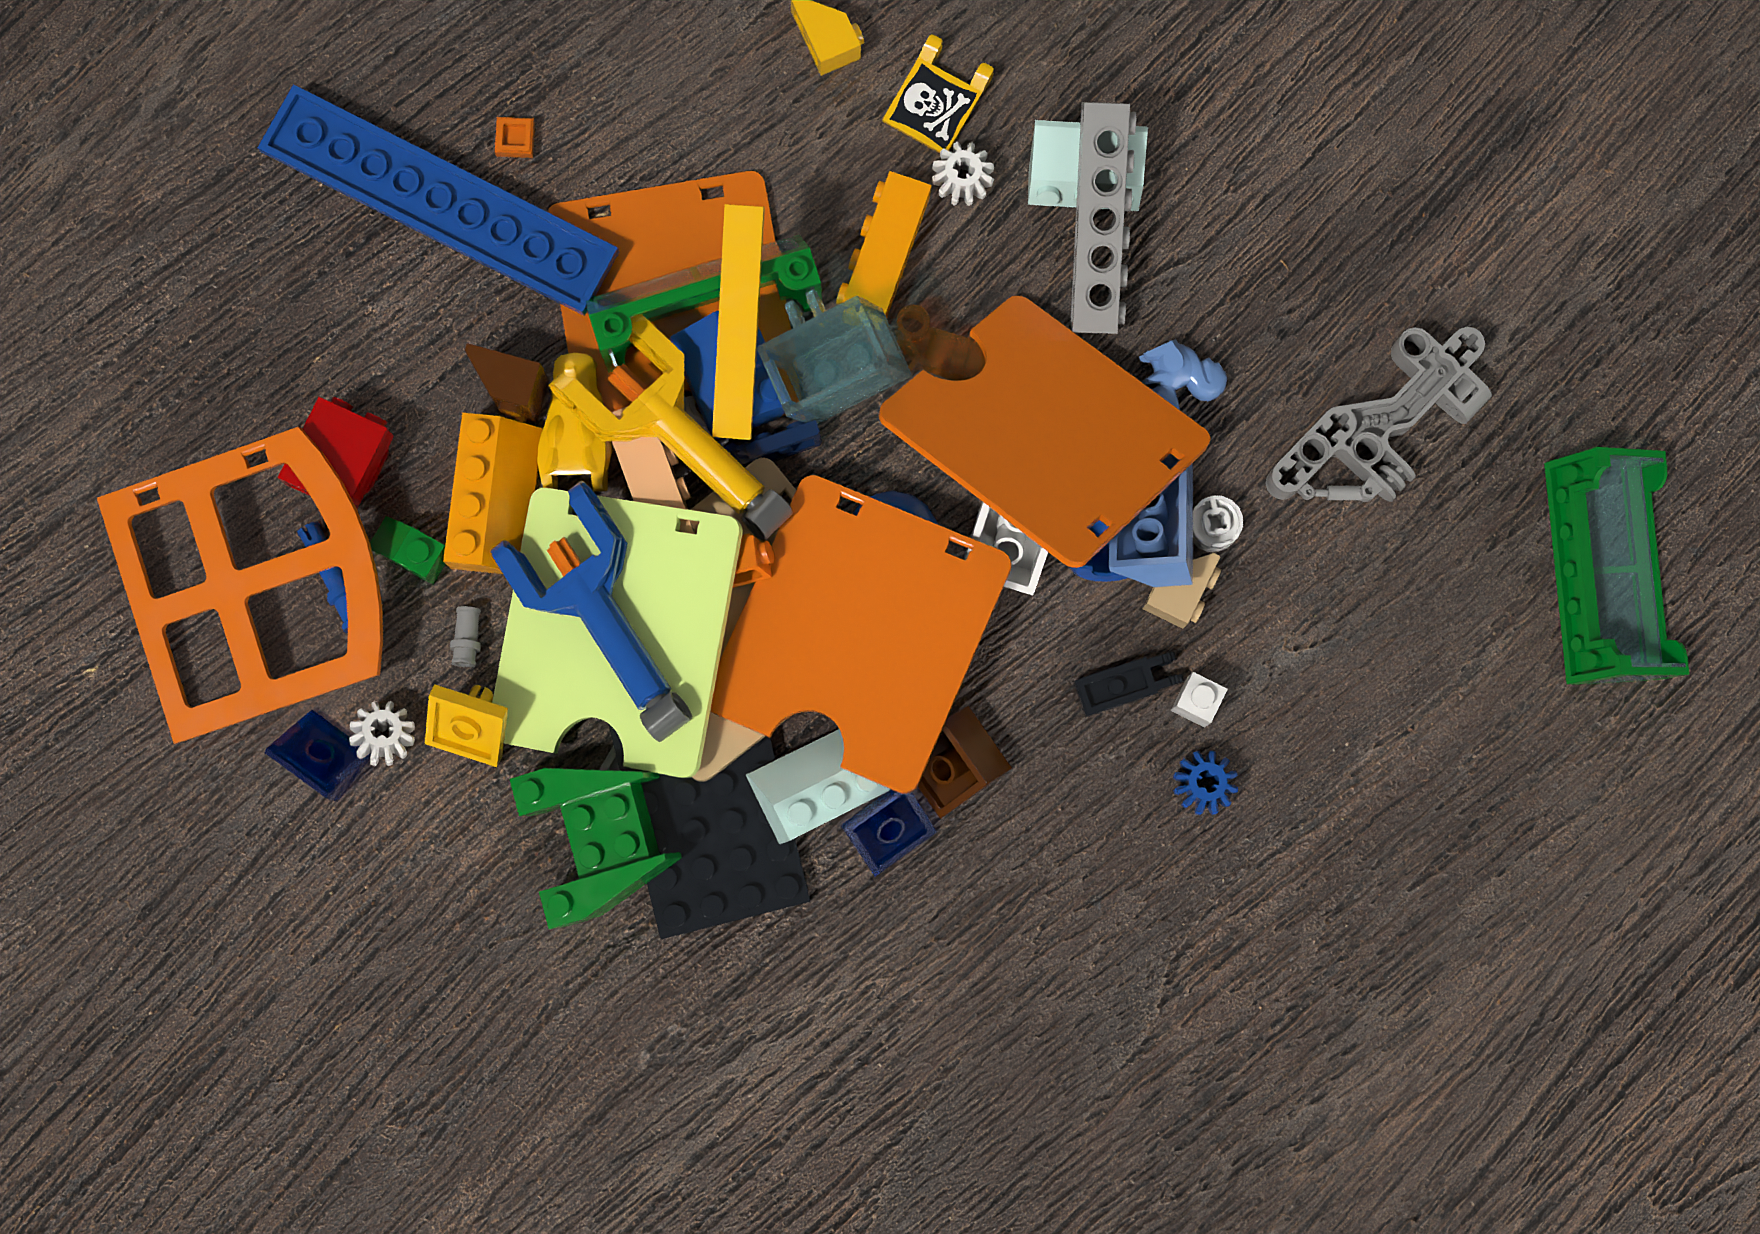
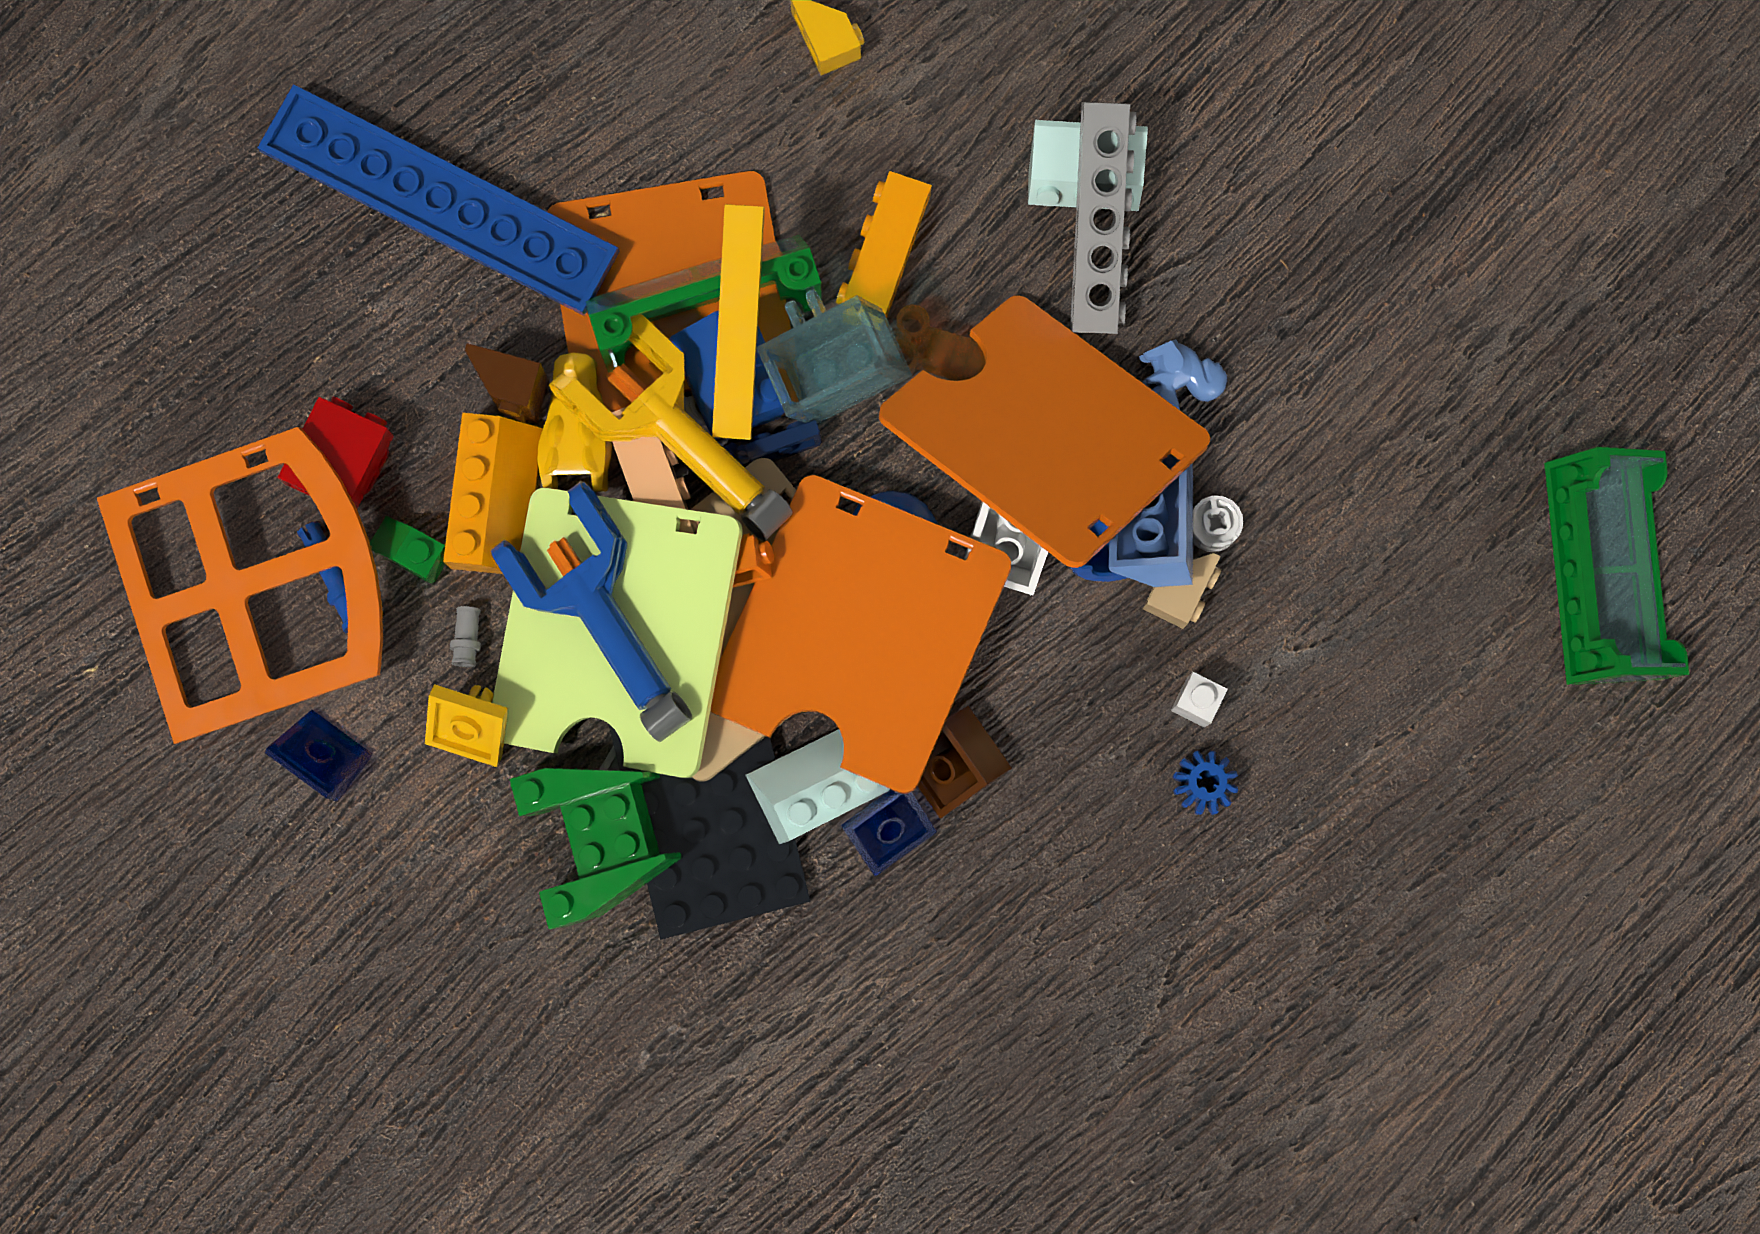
(382, 721): white gear -> none
(514, 137): orange tile -> none
(934, 103): flag -> none
(950, 166): white gear -> none
(1123, 684): black hinge -> none
(1434, 379): light grey beam -> none

